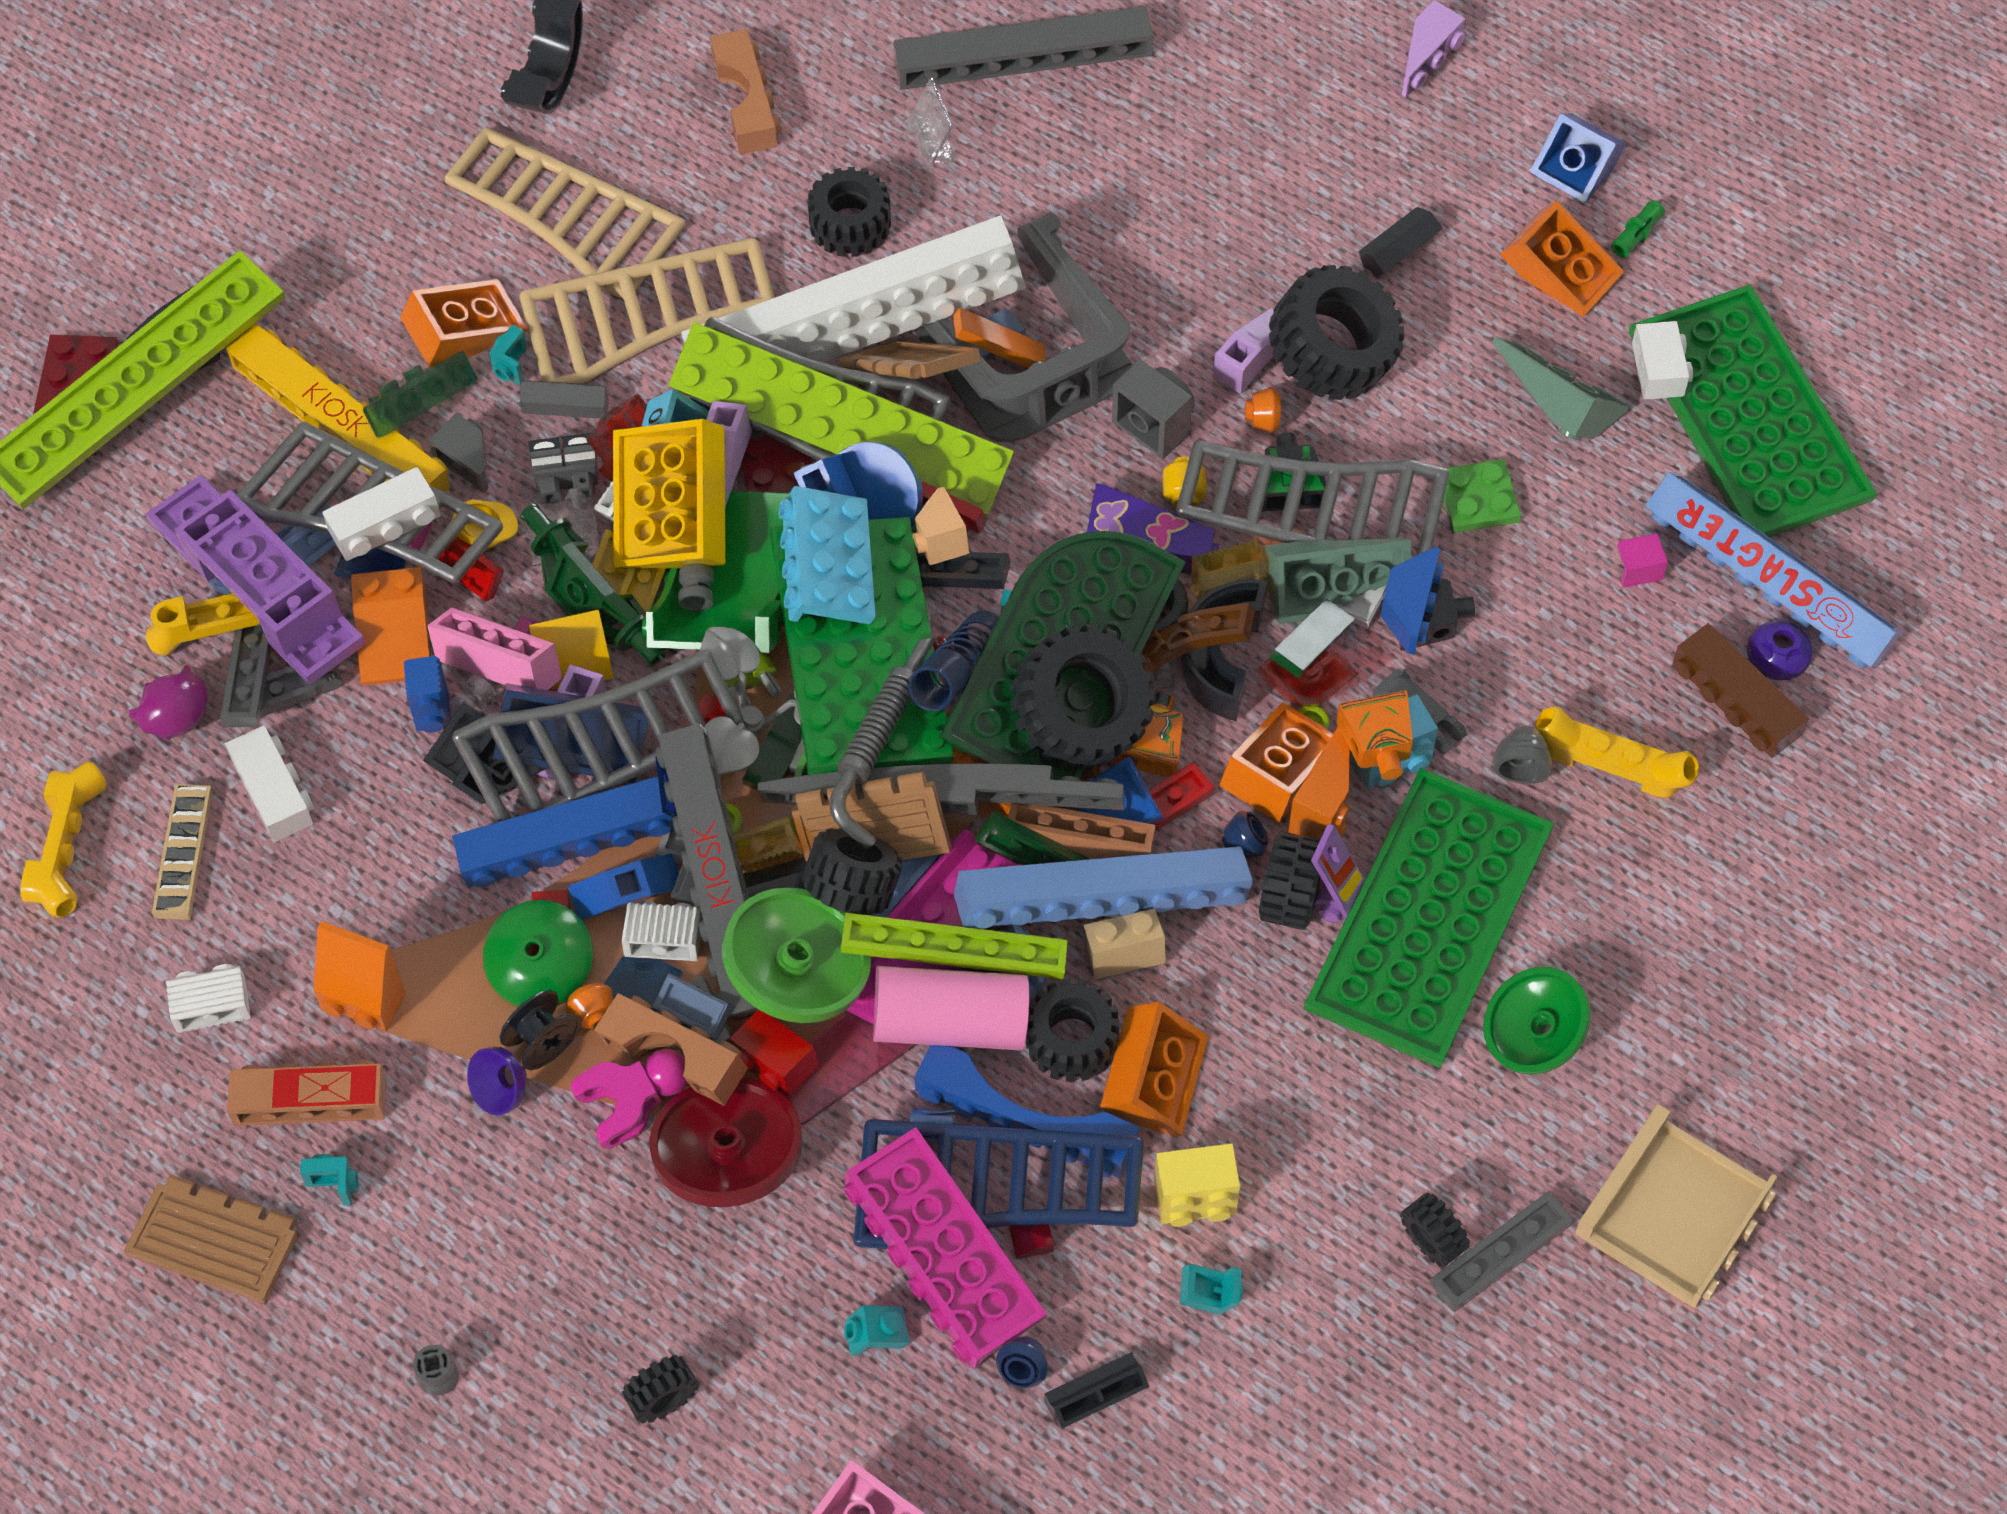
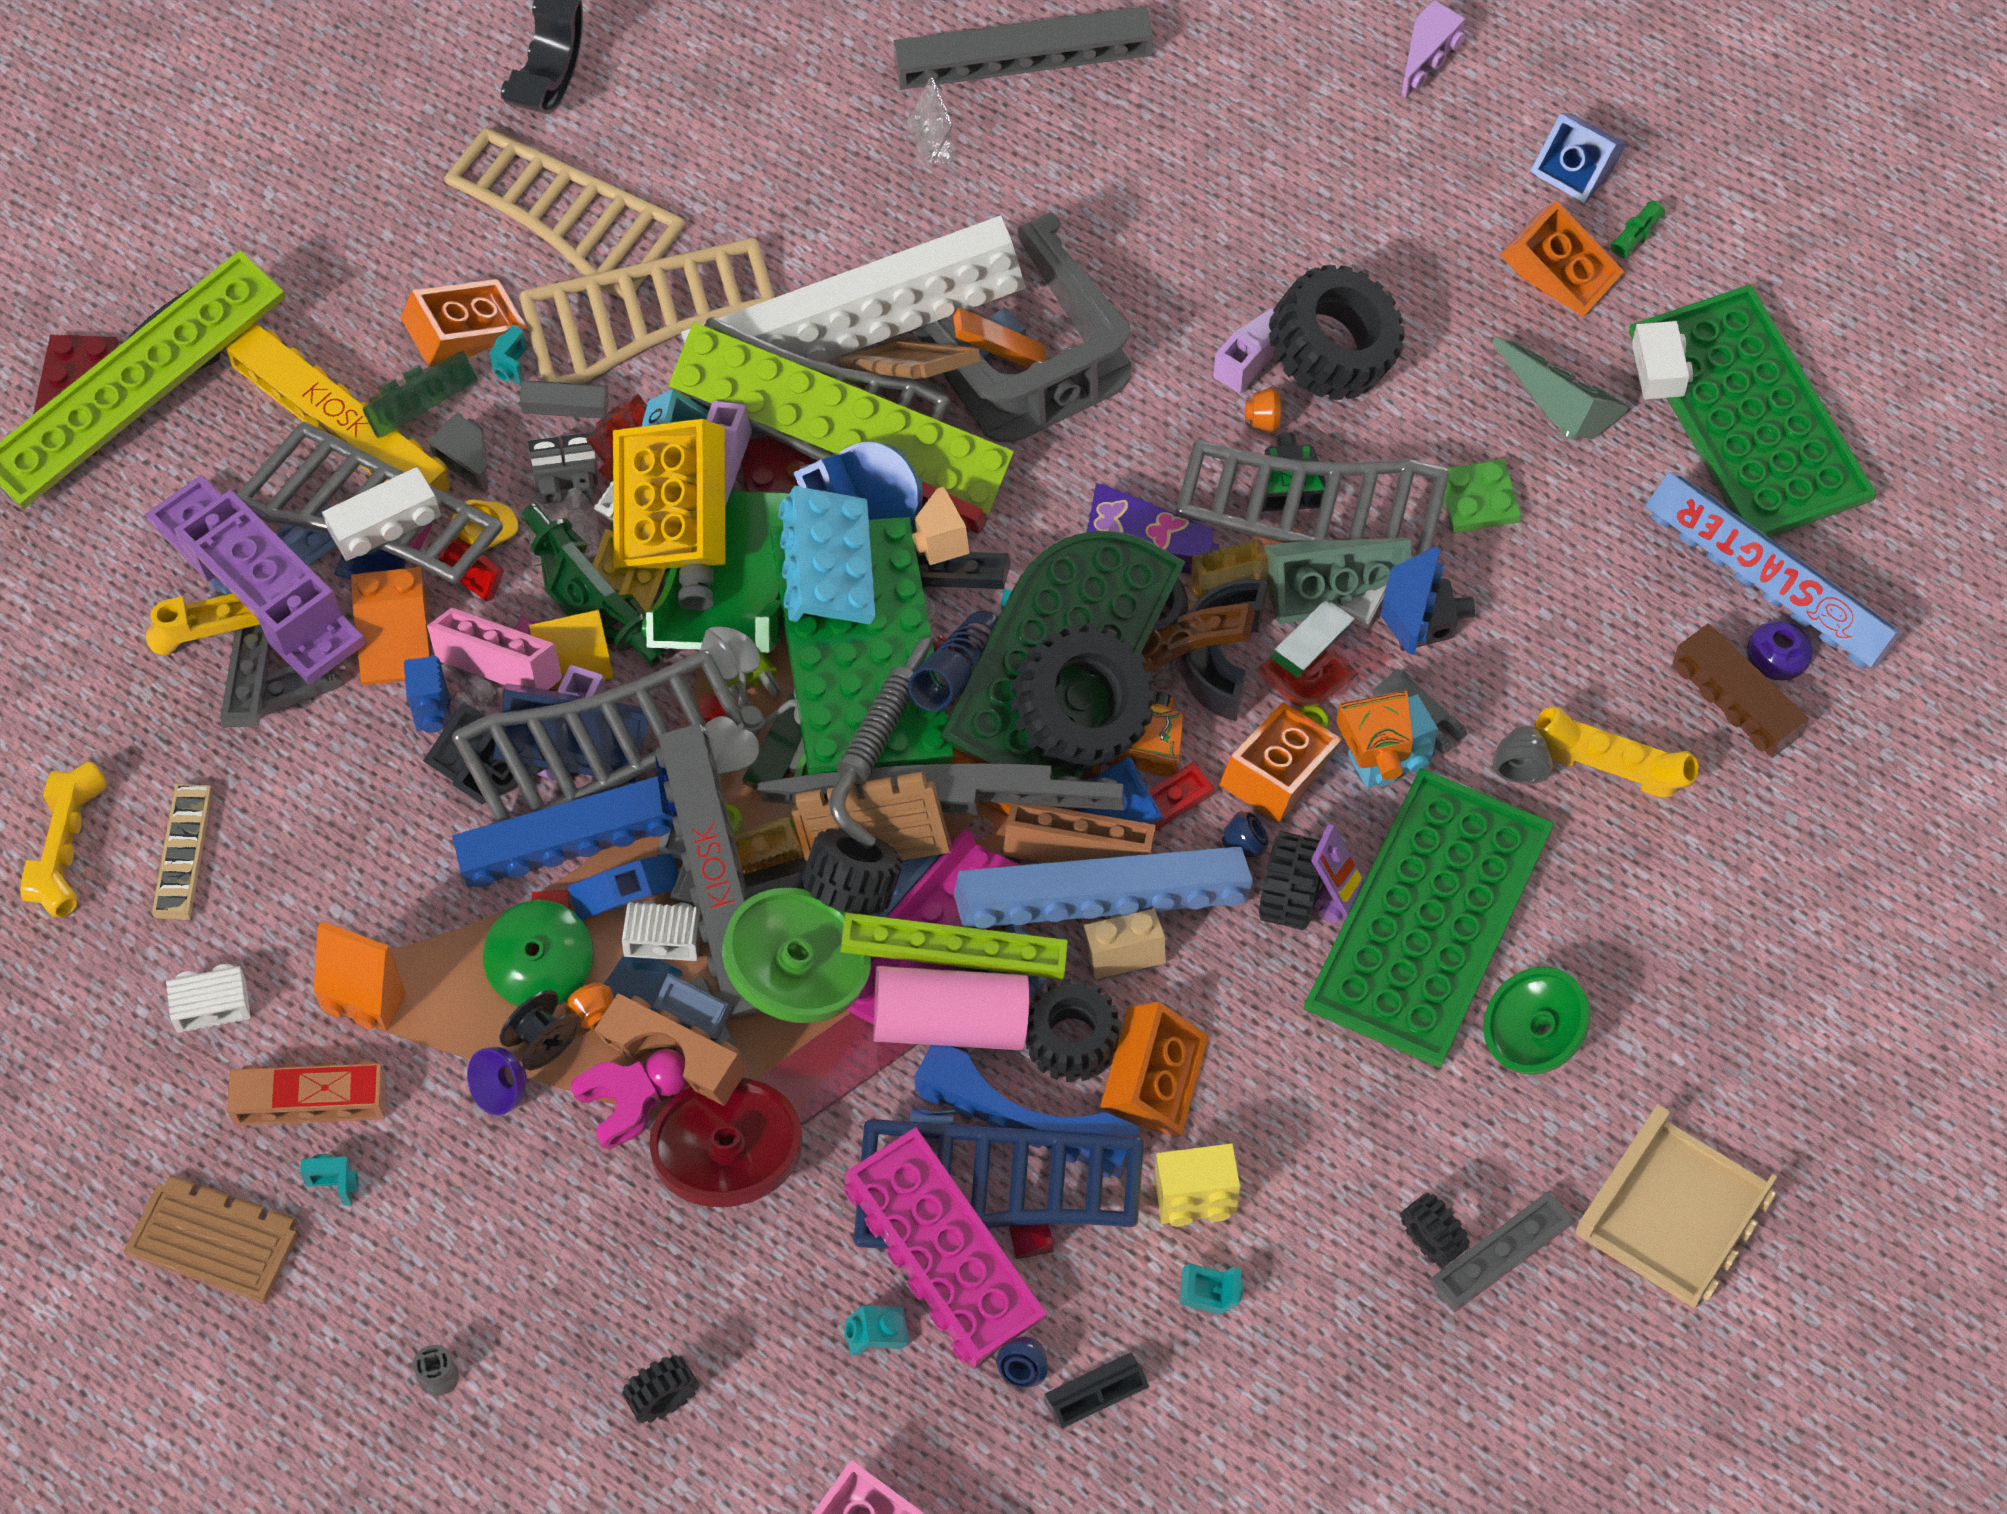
(171, 704): magenta helmet -> none
(271, 783): white brick -> none
(752, 119): nougat arch -> none
(775, 1052): red brick -> none
(855, 231): black tyre -> none
(1022, 843): dark green tile -> none
(1153, 407): dark grey piece -> none
(1173, 479): yellow head -> none
(1324, 792): orange slope -> none
(1399, 241): black piece -> none
(1642, 560): dark pink panel -> none

